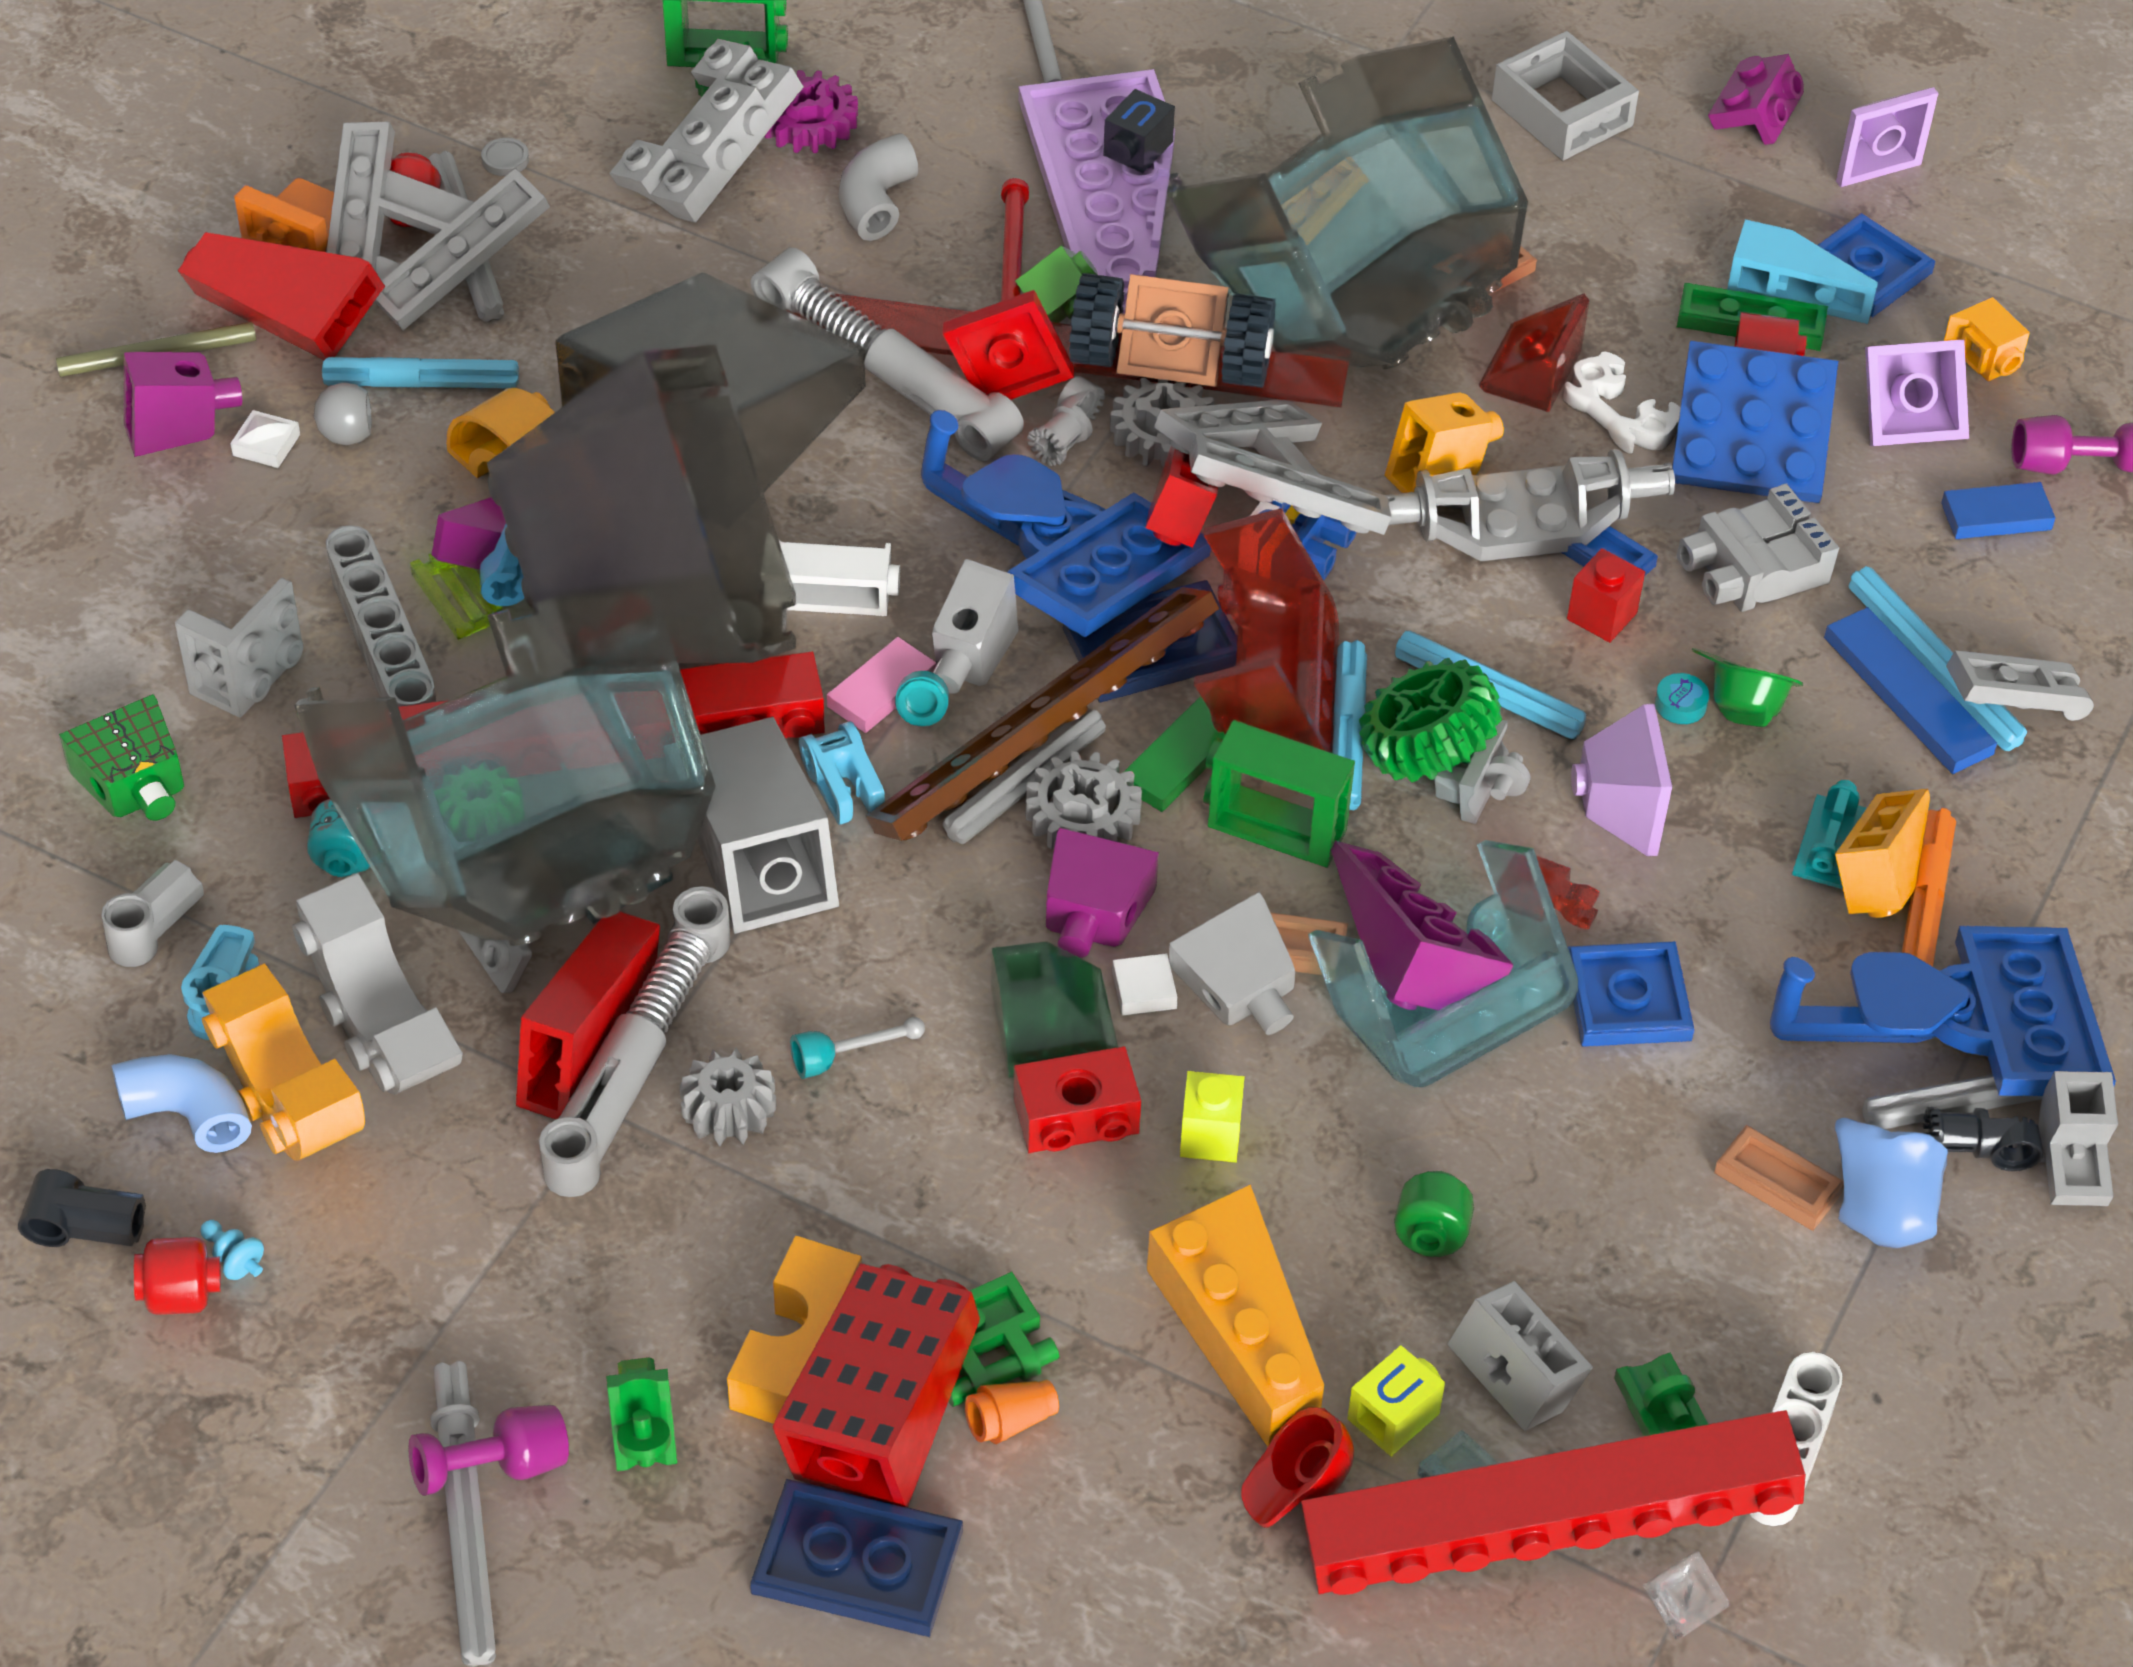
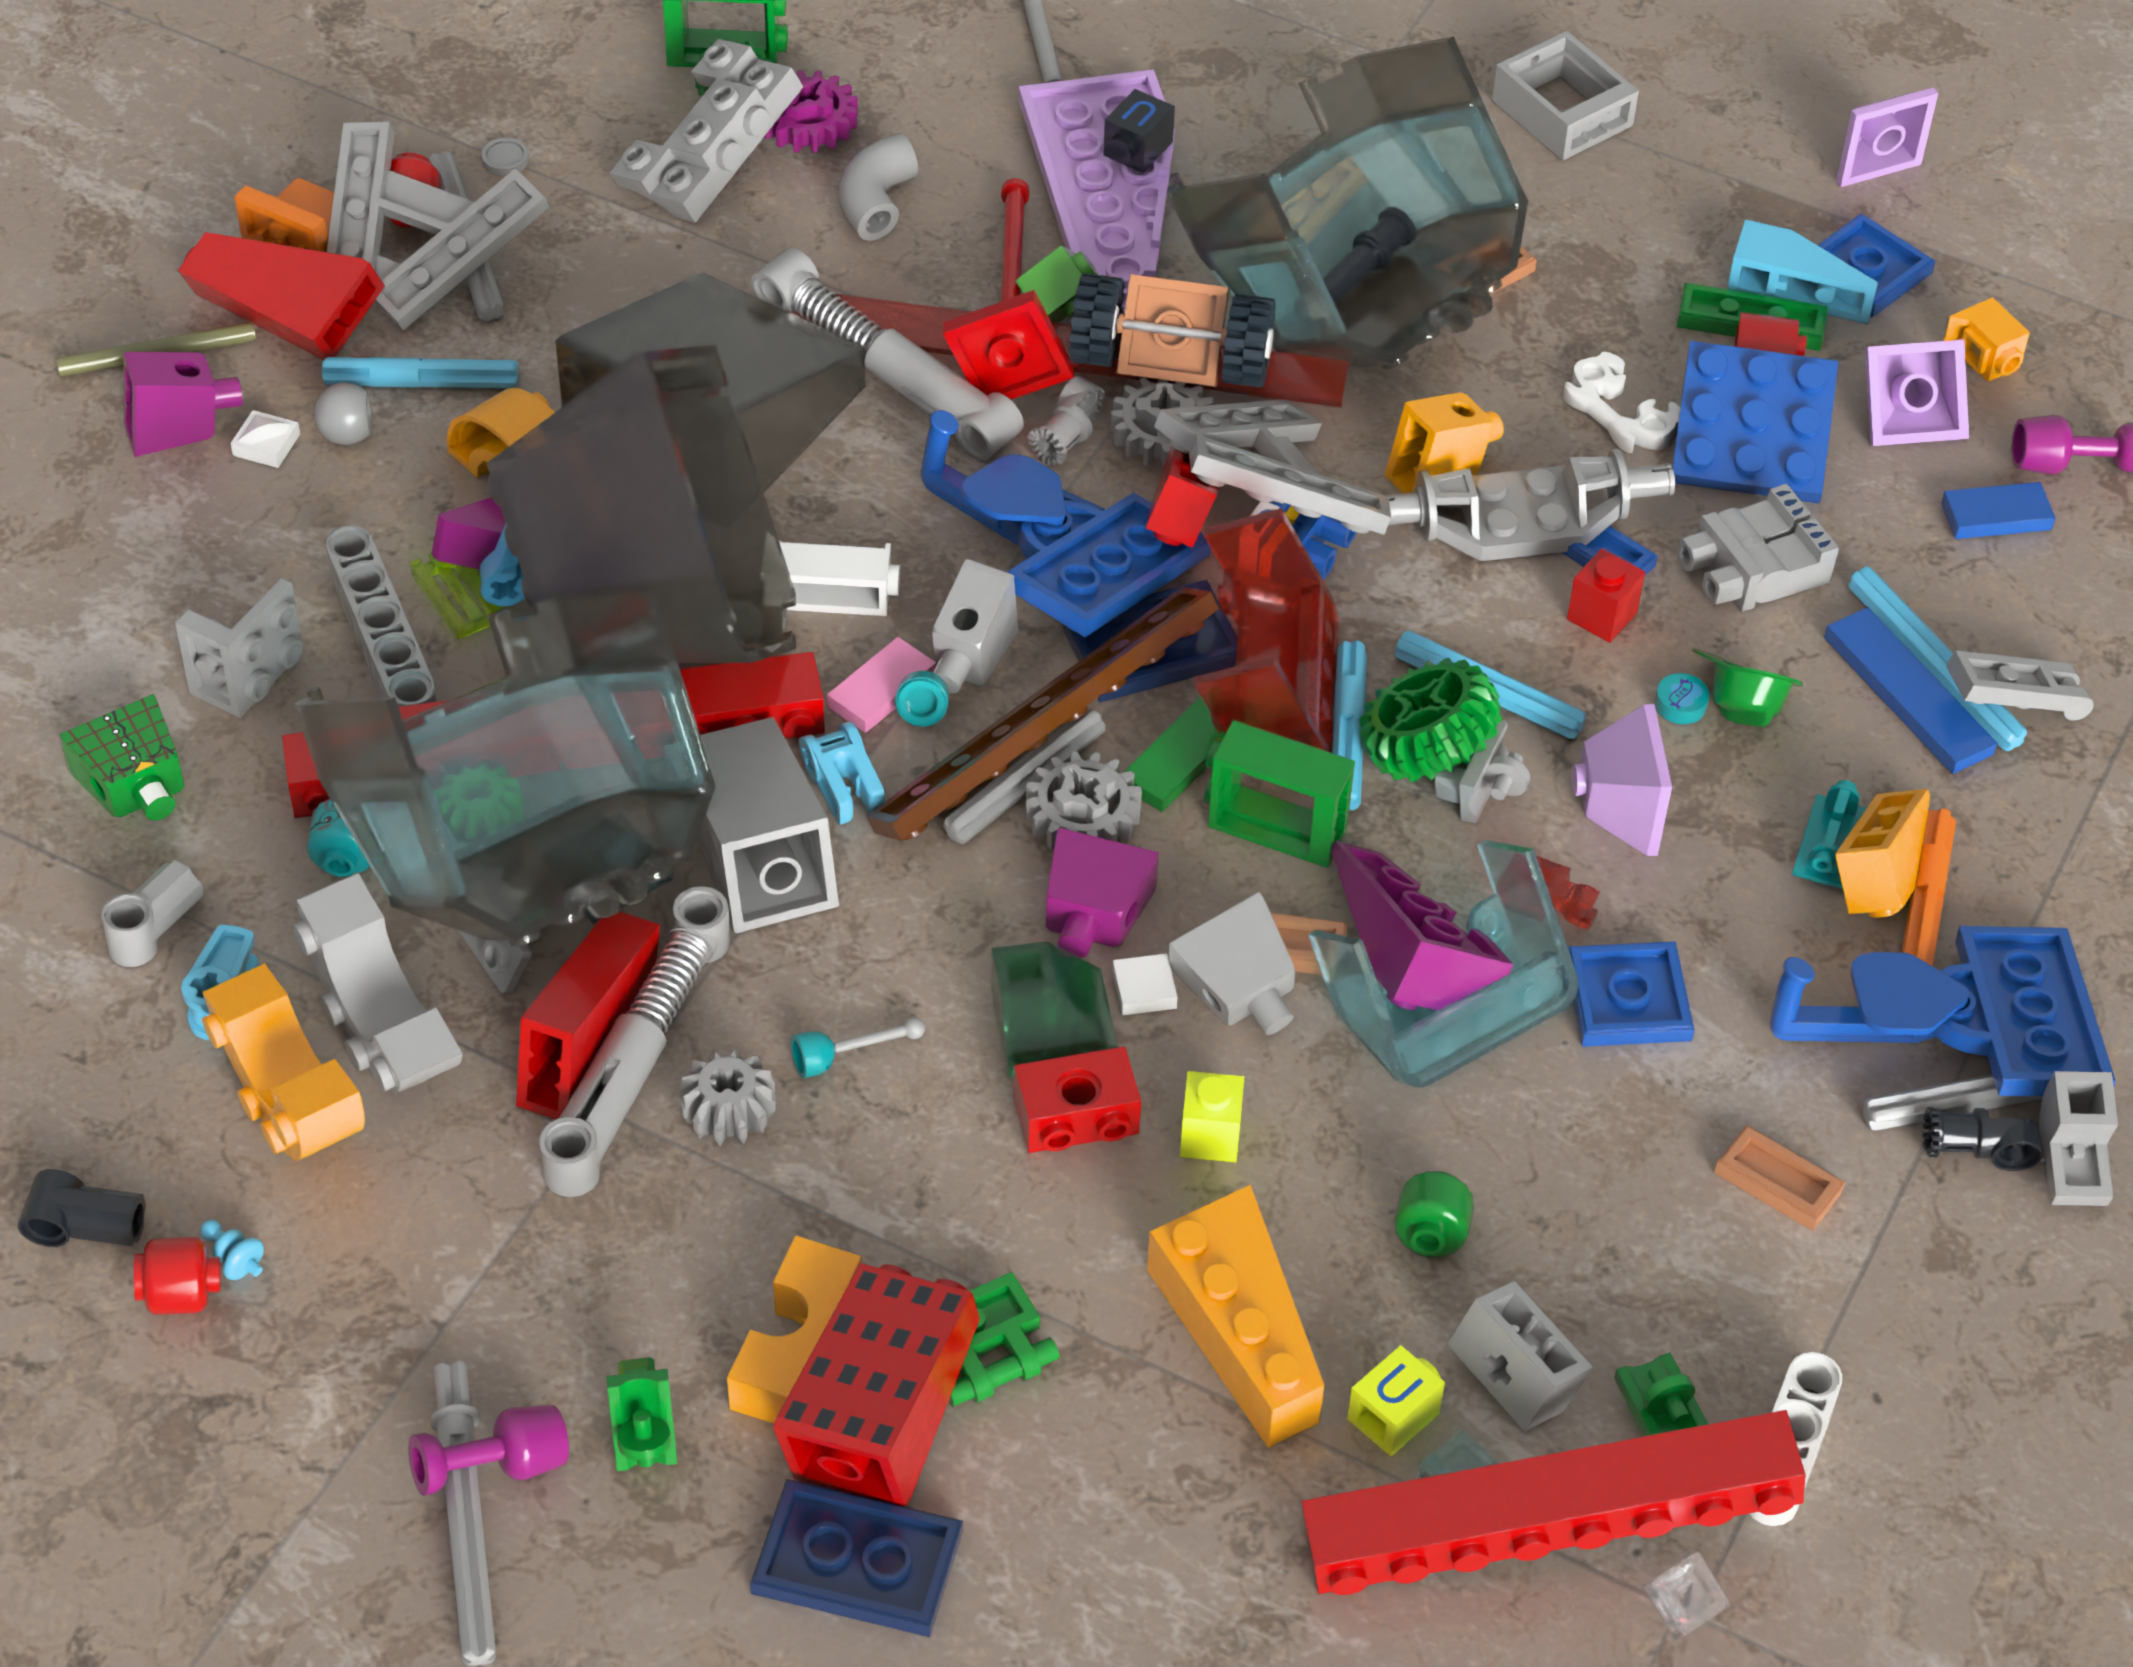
(188, 1088): light blue cylinder -> none
(1009, 1408): orange cone -> none
(1301, 1463): red cap -> none
(1370, 251): none -> black pin
(1538, 355): clear red slope -> none
(1759, 94): magenta bracket -> none
(1890, 1183): piece -> none

